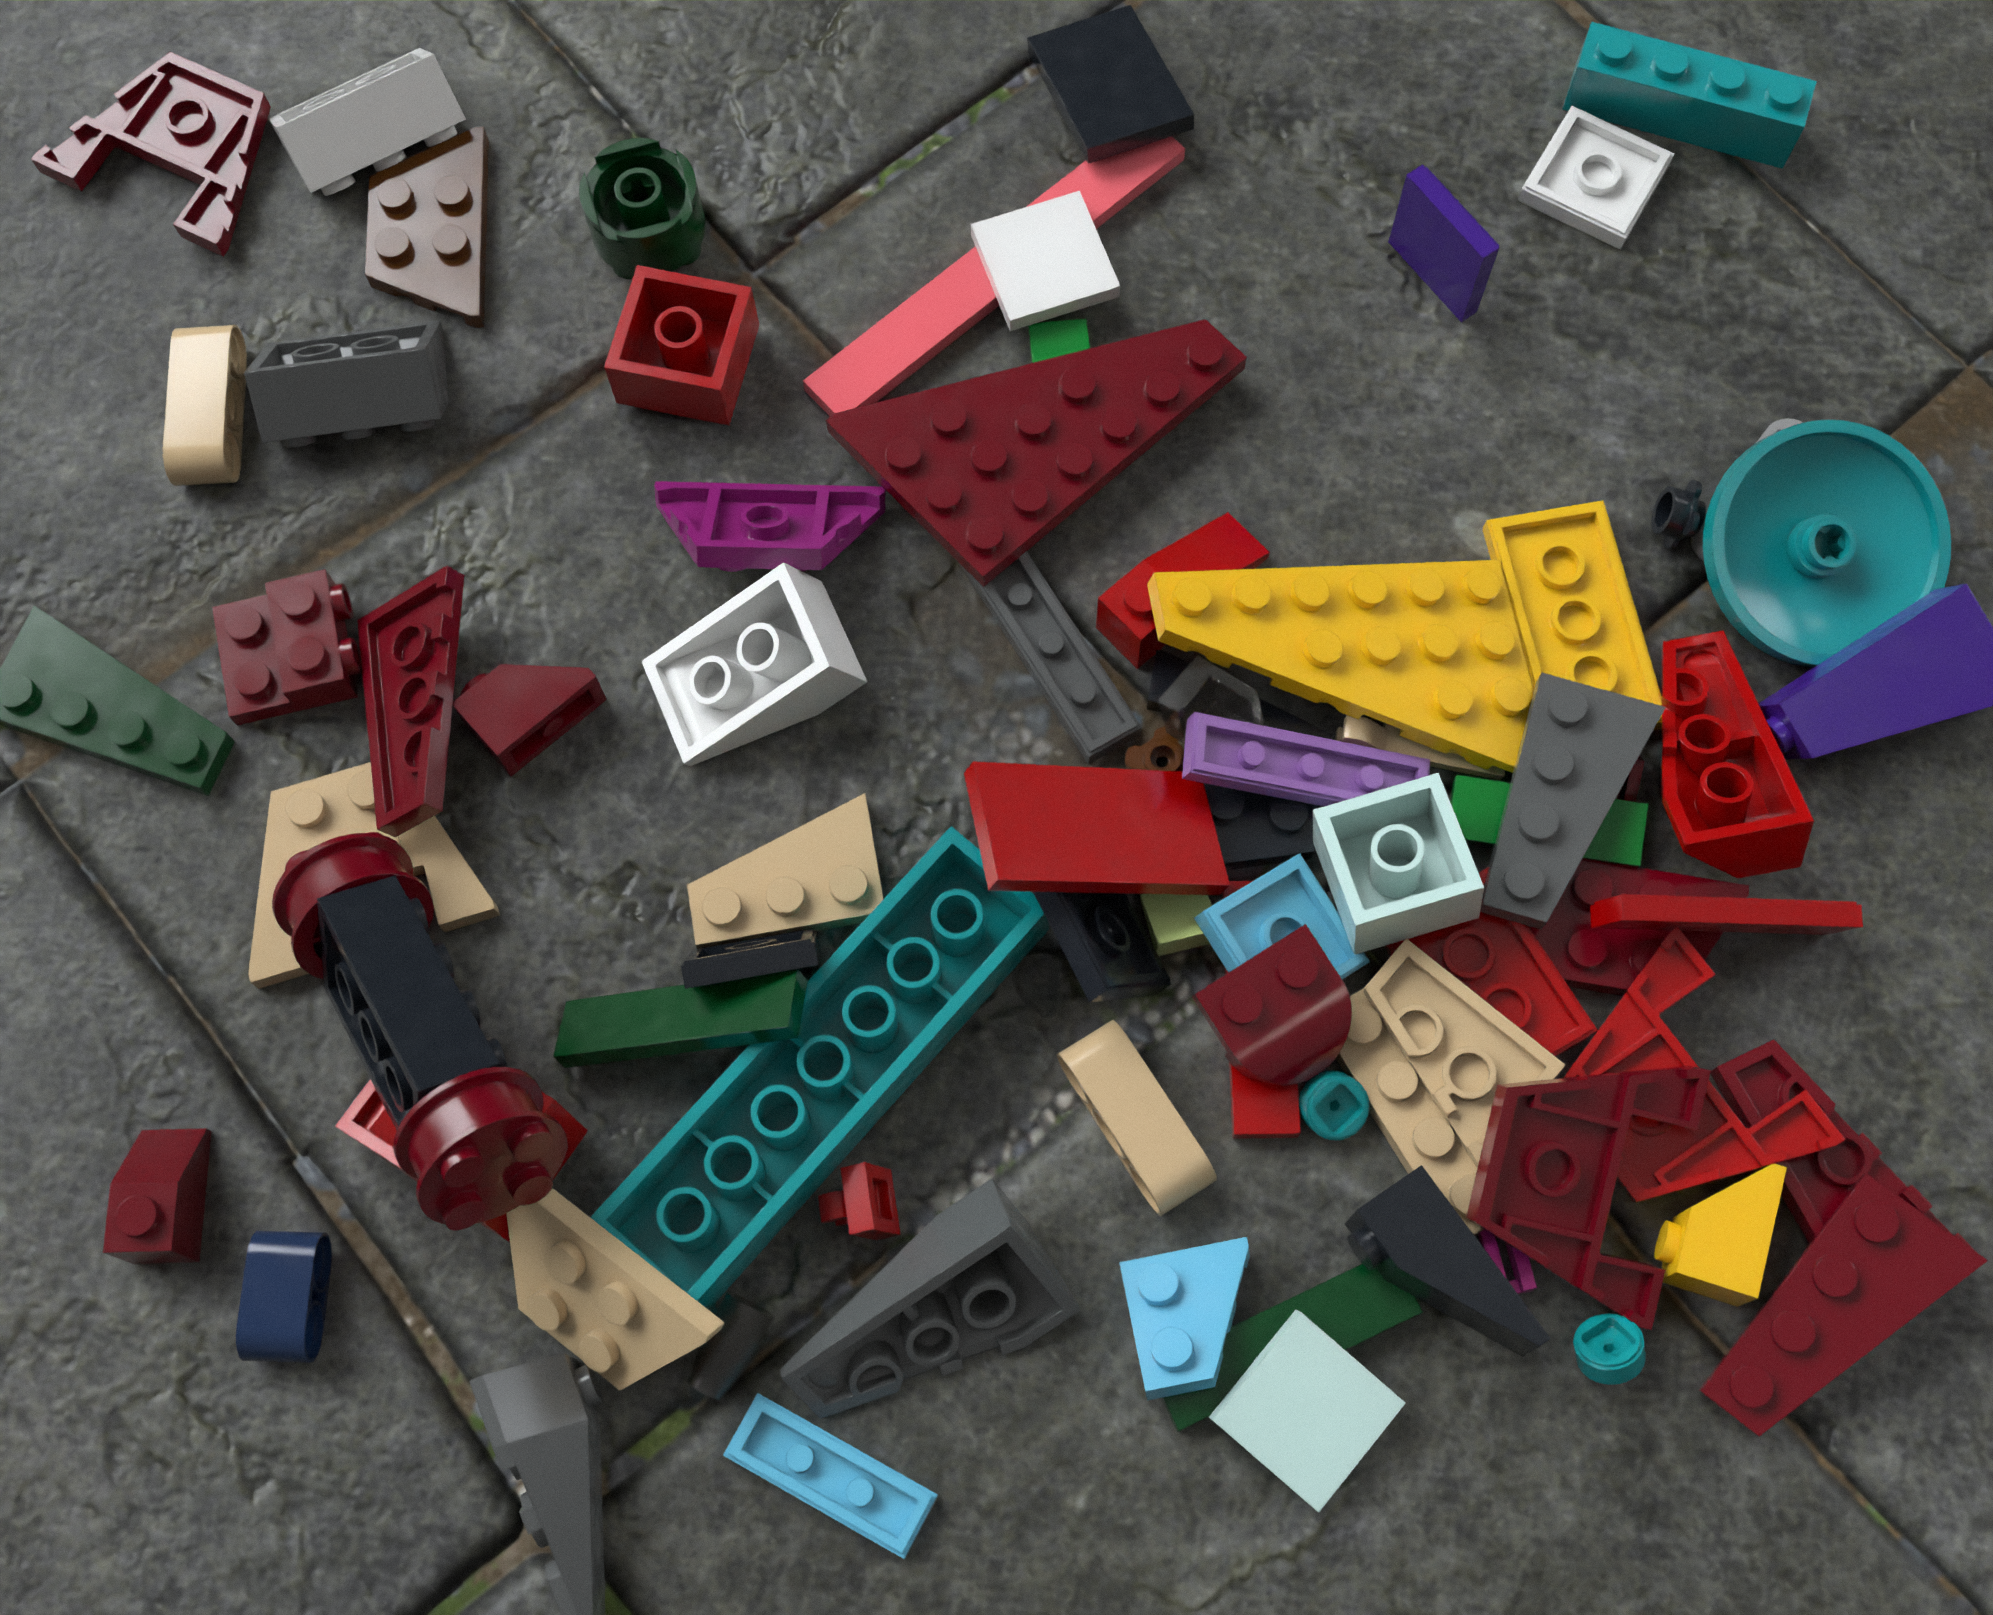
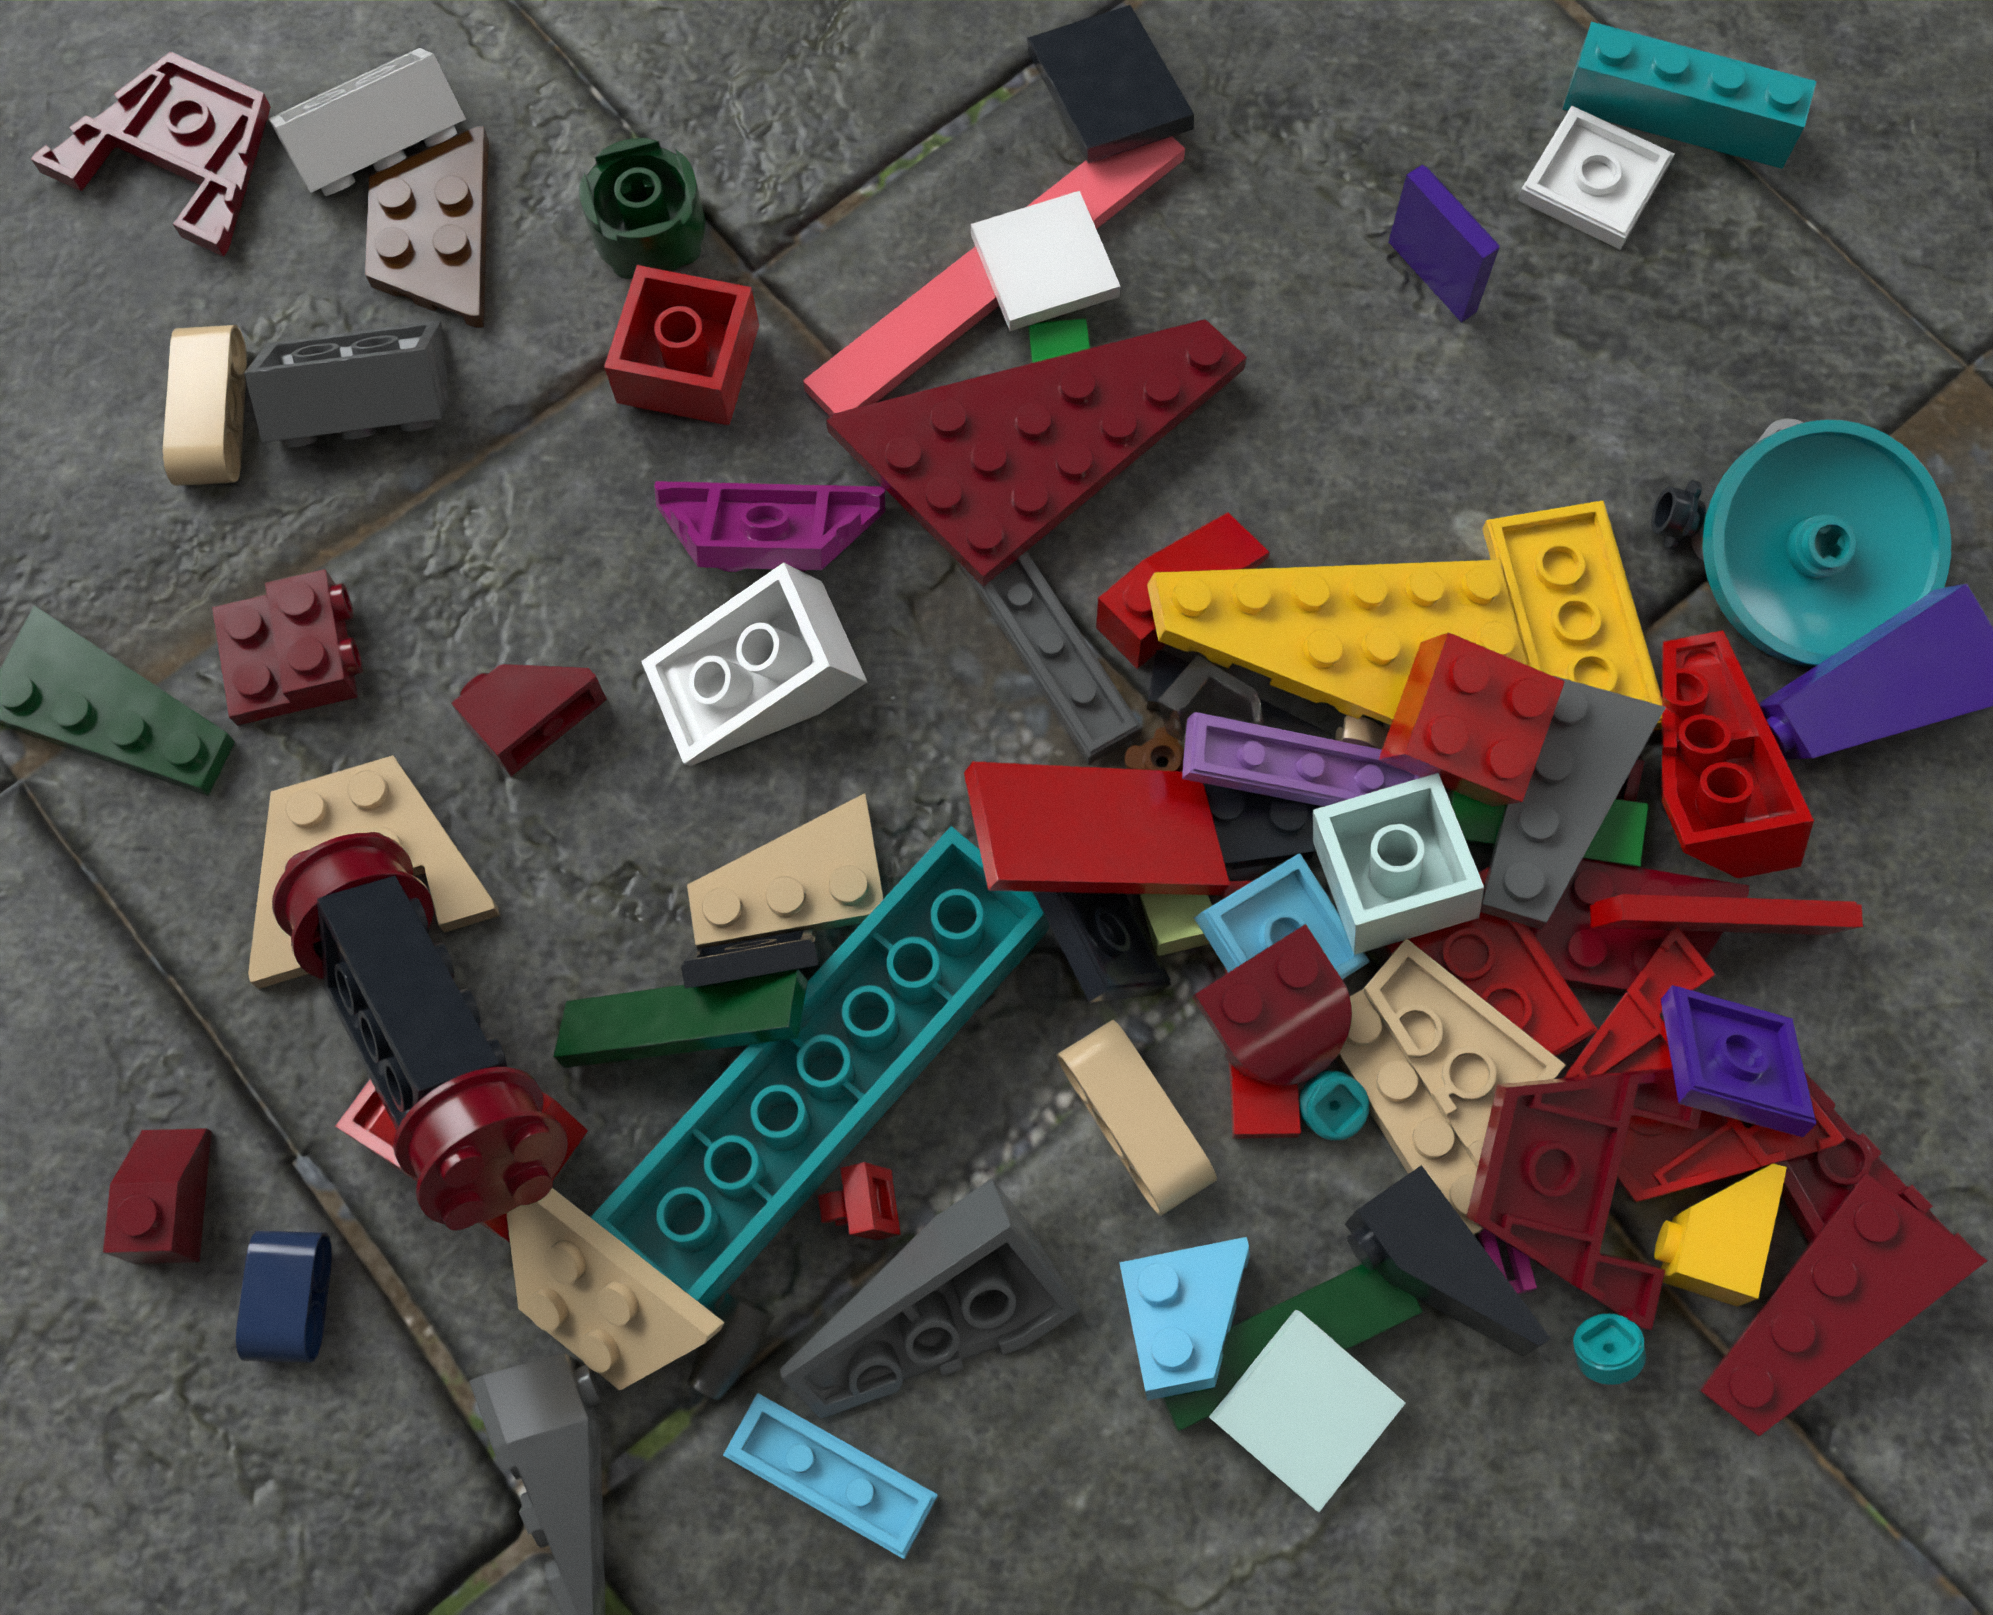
(408, 697): dark red wing -> none
(1472, 720): none -> red brick
(1737, 1061): none -> dark purple tile

